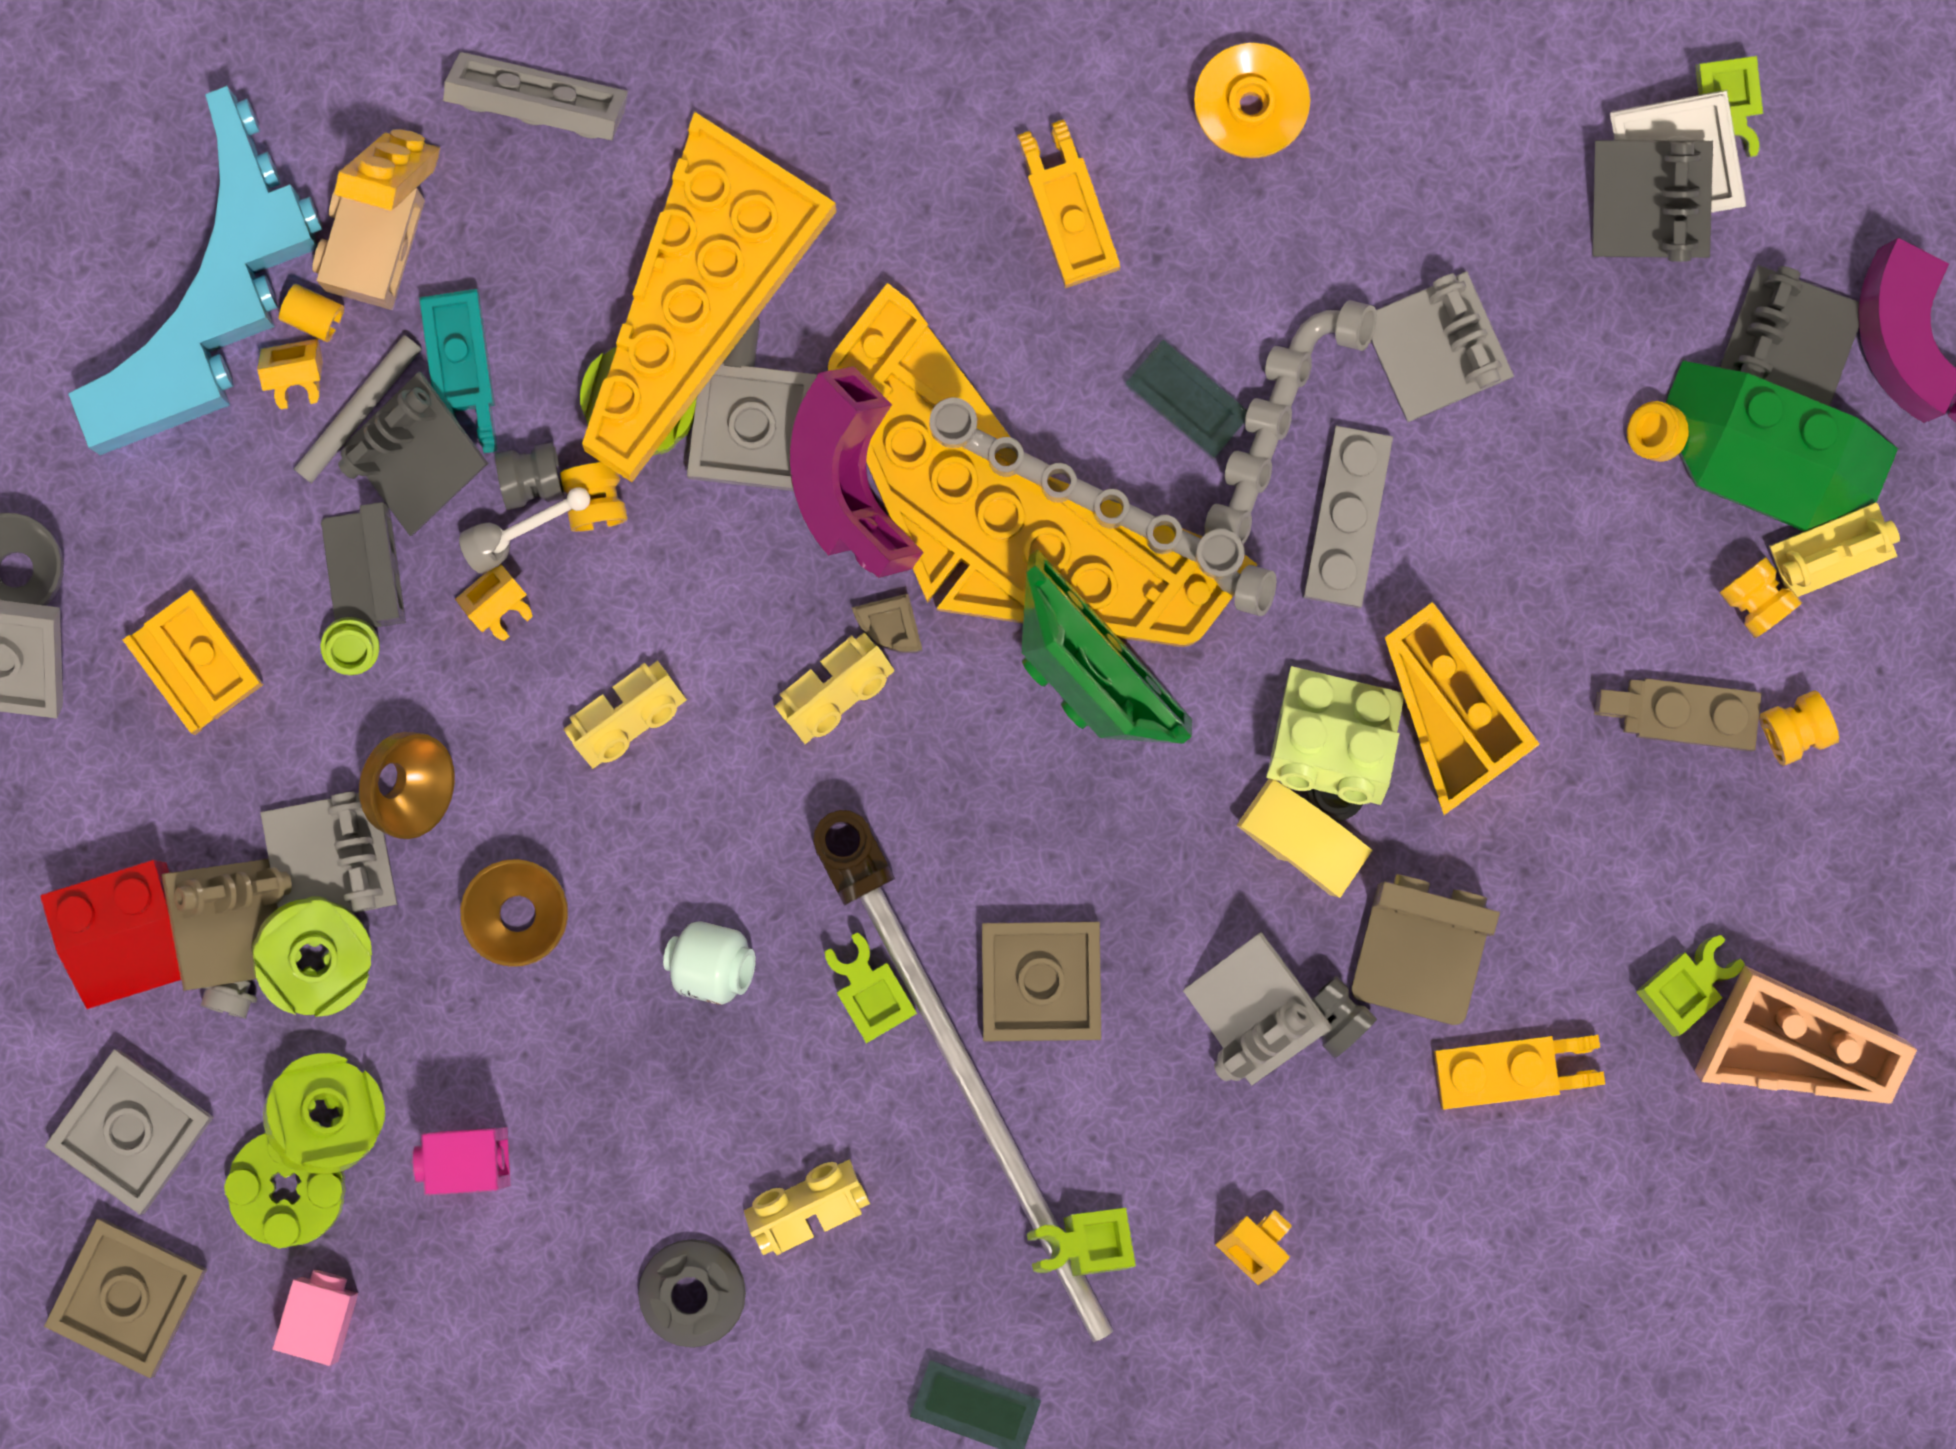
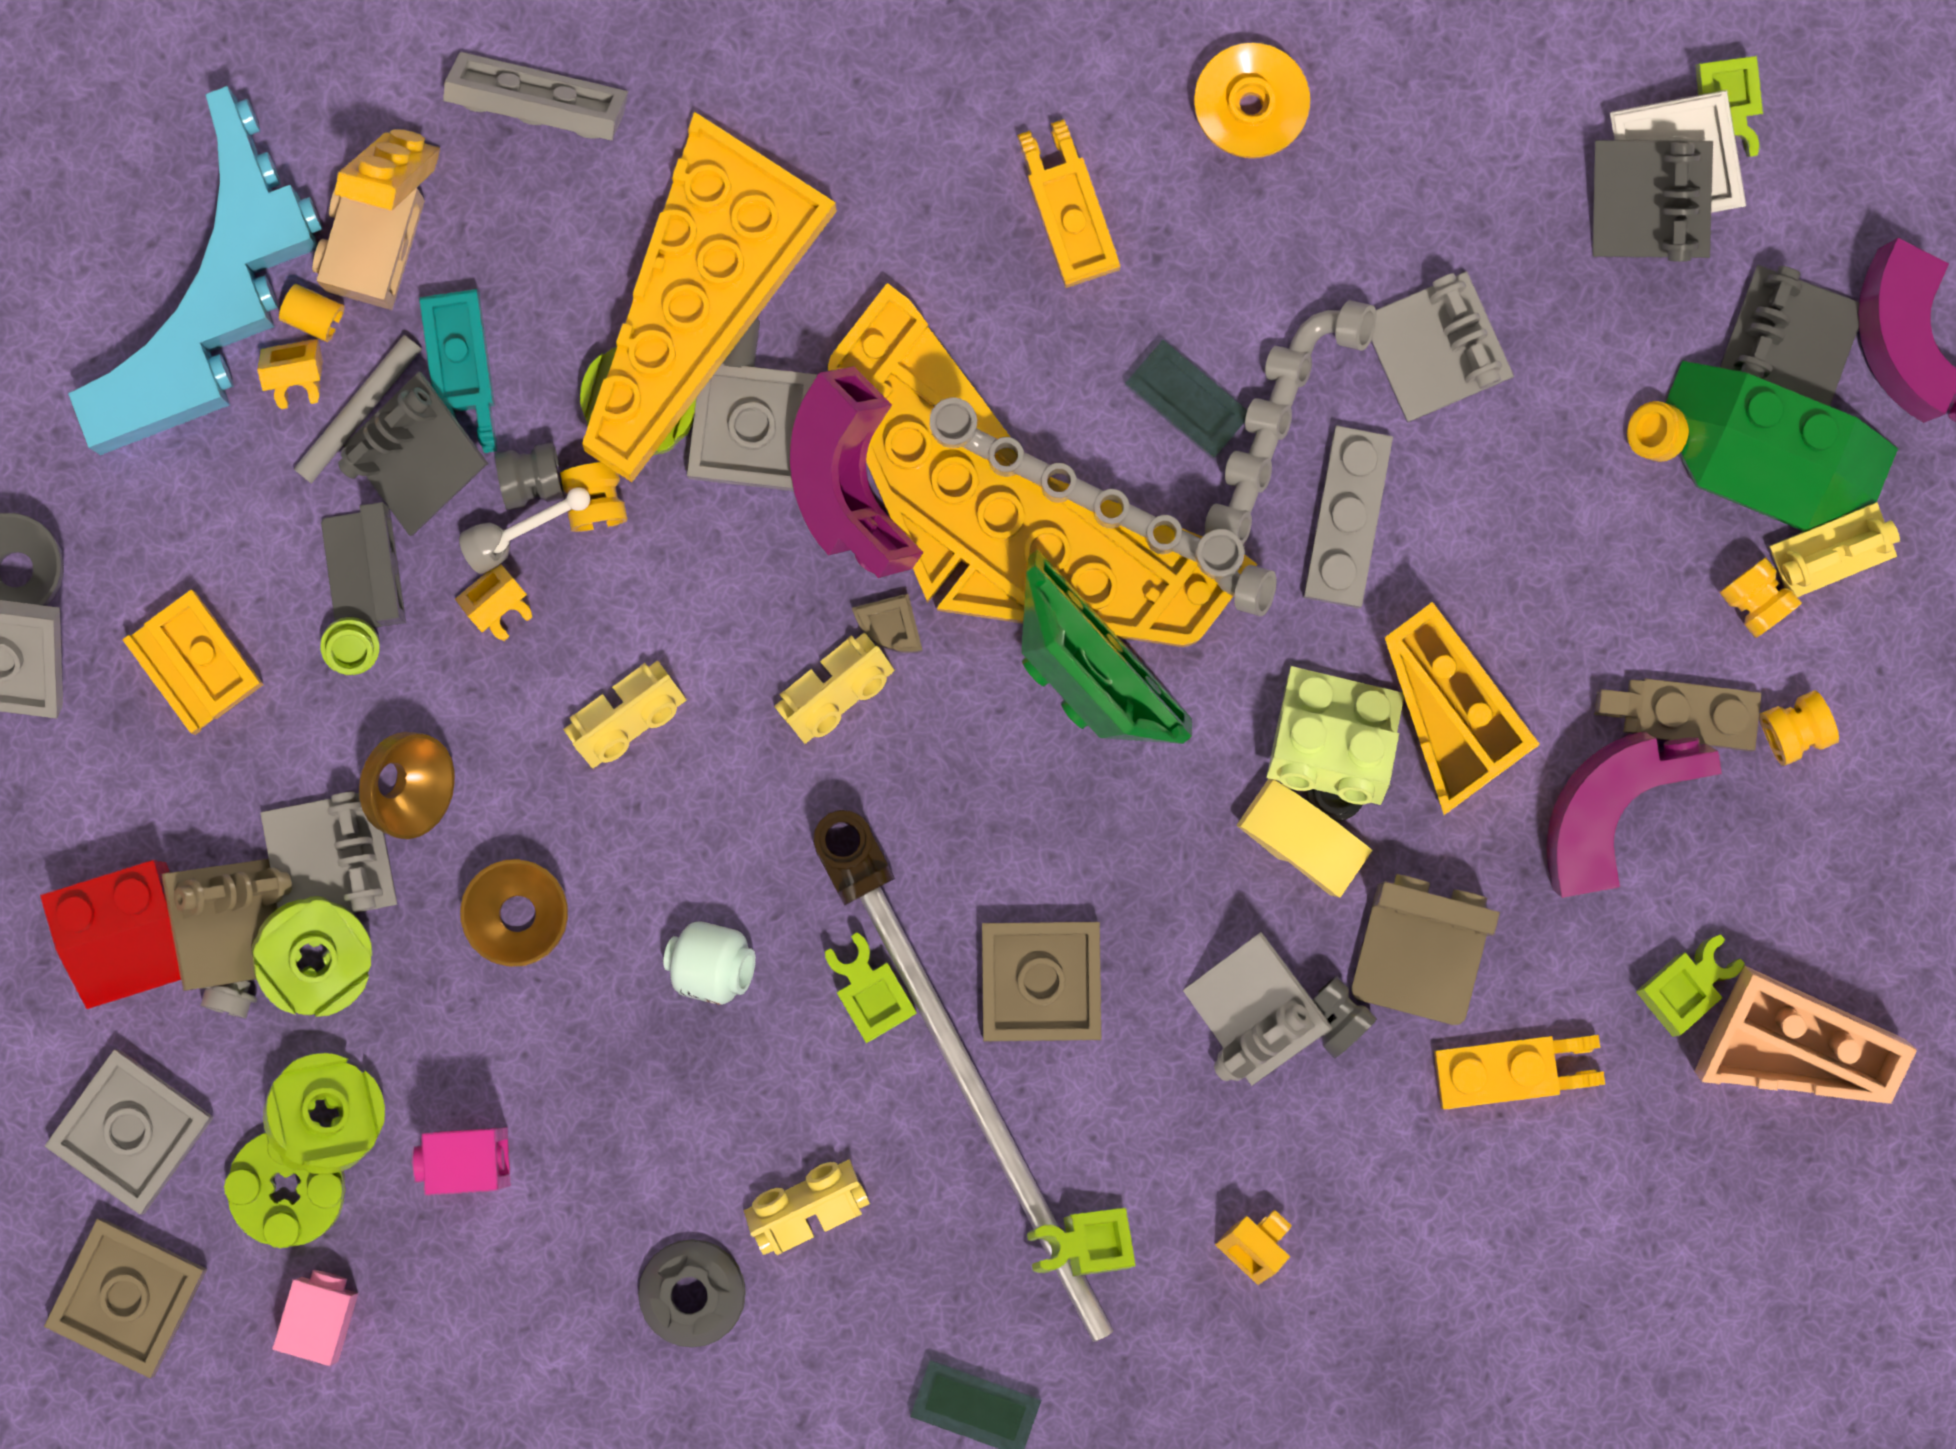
(1595, 797): none -> magenta arch

